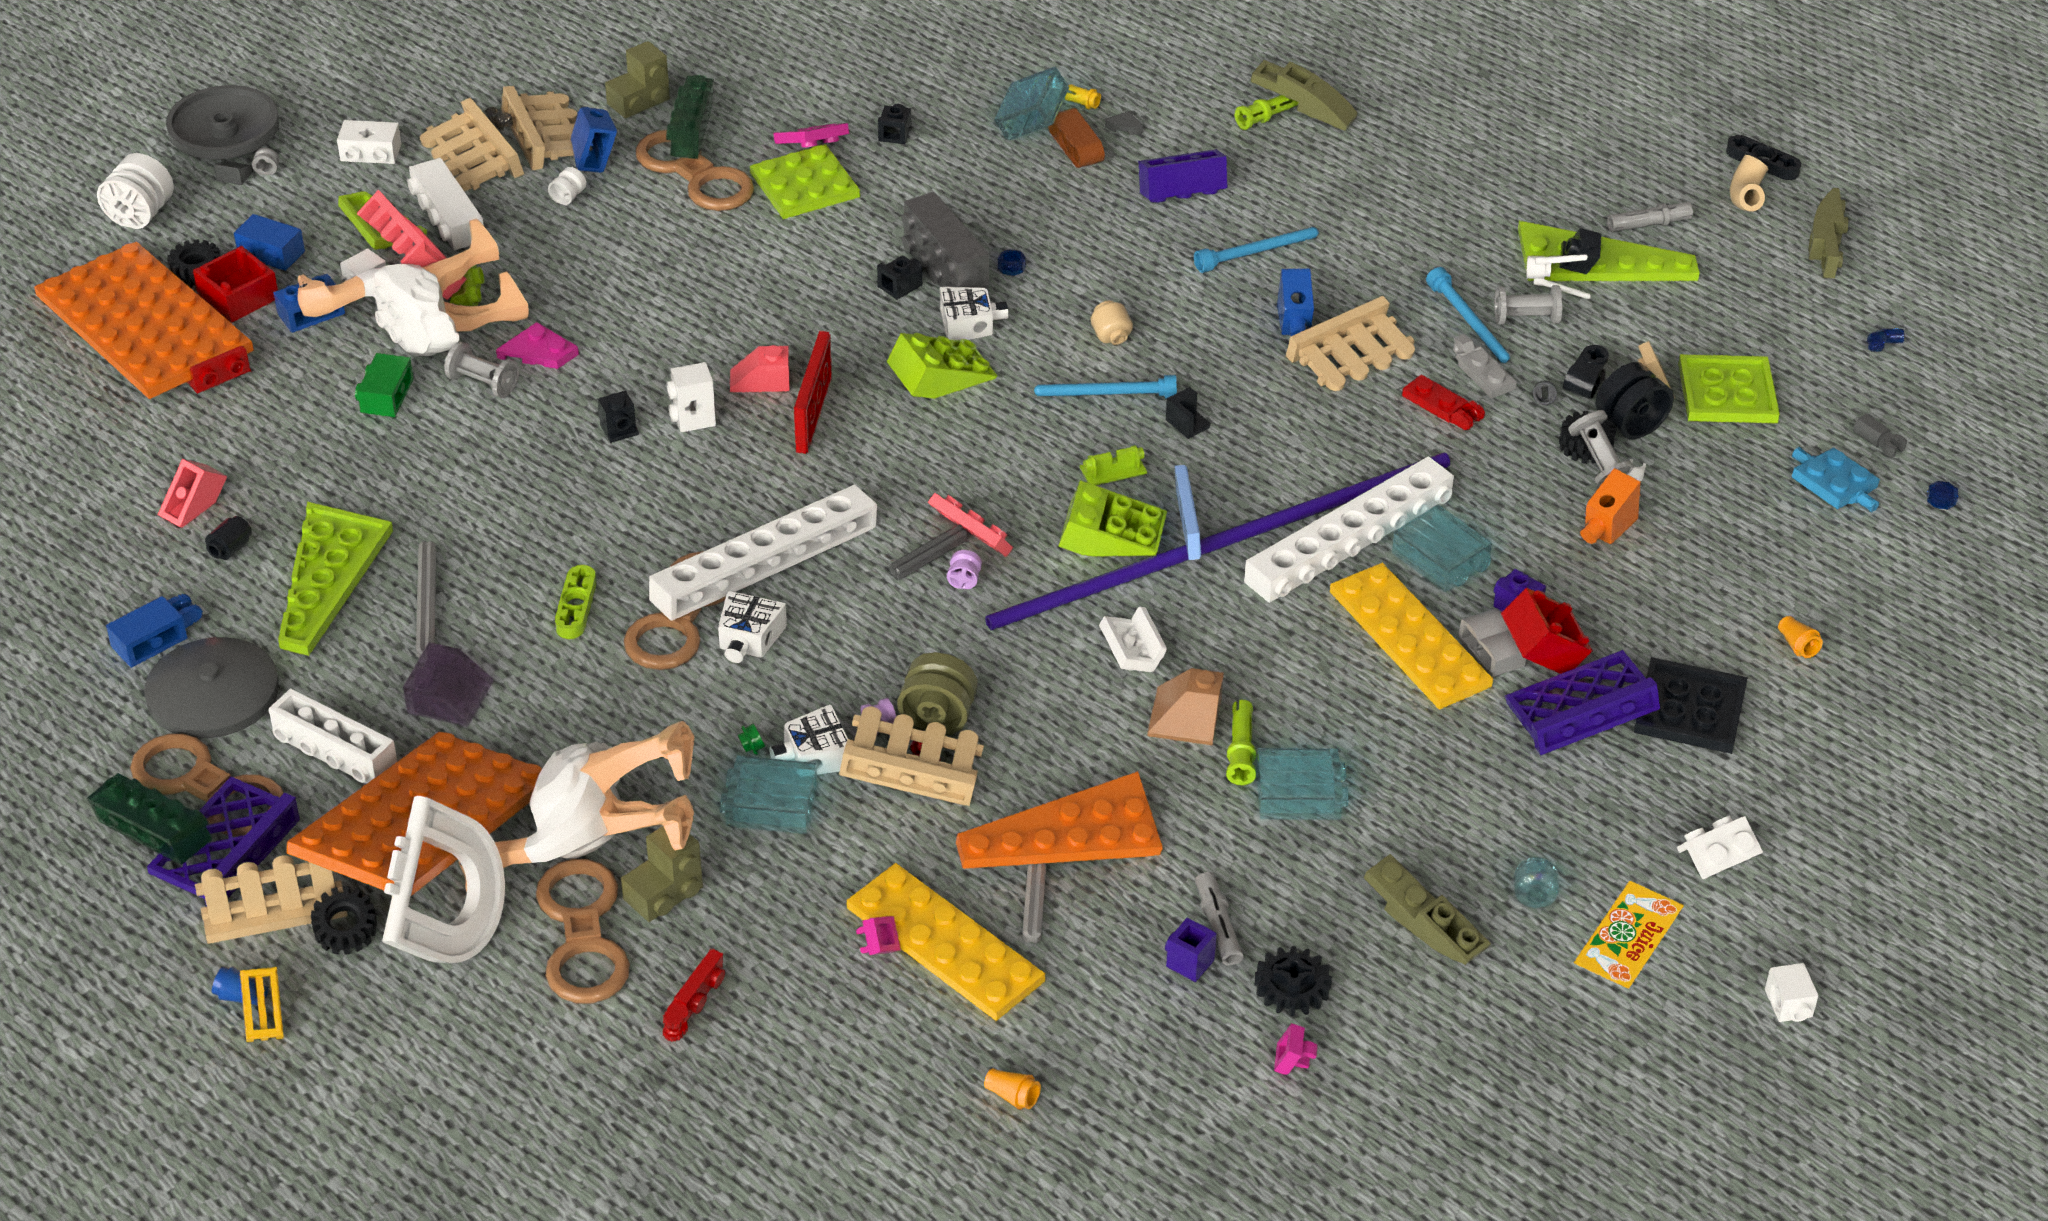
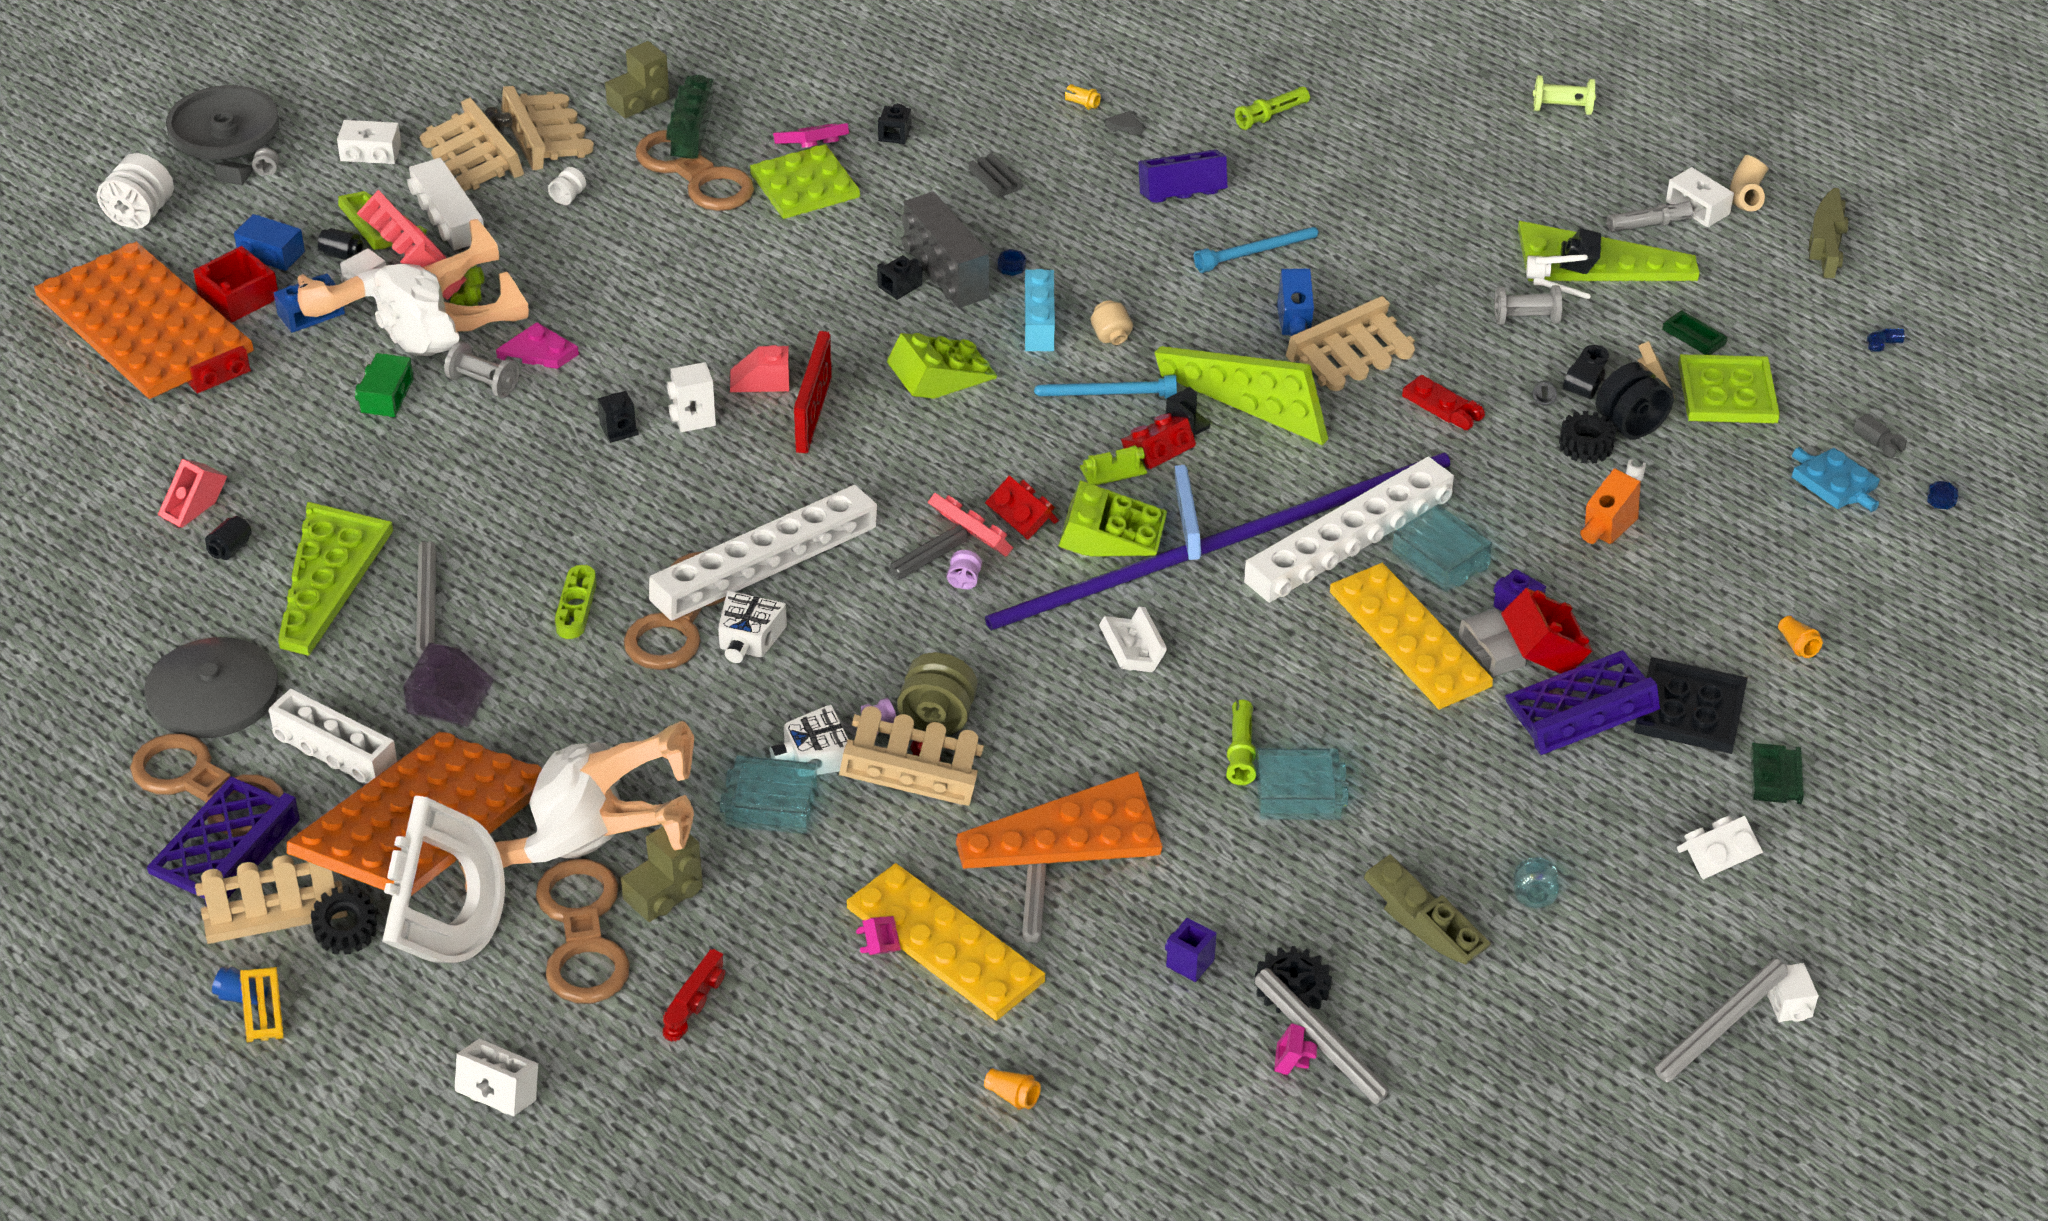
(150, 818): clear green brick -> none
(152, 628): blue hinge -> none
(189, 257): black tyre -> none
(339, 243): none -> black brick
(496, 1077): none -> white brick
(596, 130): blue torso -> none
(751, 739): green plate -> none
(969, 313): white torso -> none
(998, 173): none -> dark grey tile
(1019, 507): none -> red bracket
(1031, 103): clear light blue brick -> none
(1039, 310): none -> medium azure brick
(1077, 138): dark orange beam -> none
(1161, 439): none -> red bracket
(1188, 707): medium nougat slope -> none
(1215, 907): light grey pin -> none
(1261, 387): none -> lime wing
(1314, 94): olive slope -> none
(1321, 1035): none -> light grey axle
(1440, 281): dark azure piece -> none
(1482, 368): light grey hinge -> none
(1564, 94): none -> yellowish green hose
(1600, 446): light grey hose -> none
(1628, 934): sticker -> none
(1694, 333): none -> dark green tile
(1708, 198): none -> white brick
(1720, 1020): none -> light grey axle
(1776, 773): none -> clear green plate
(1779, 163): black beam -> none

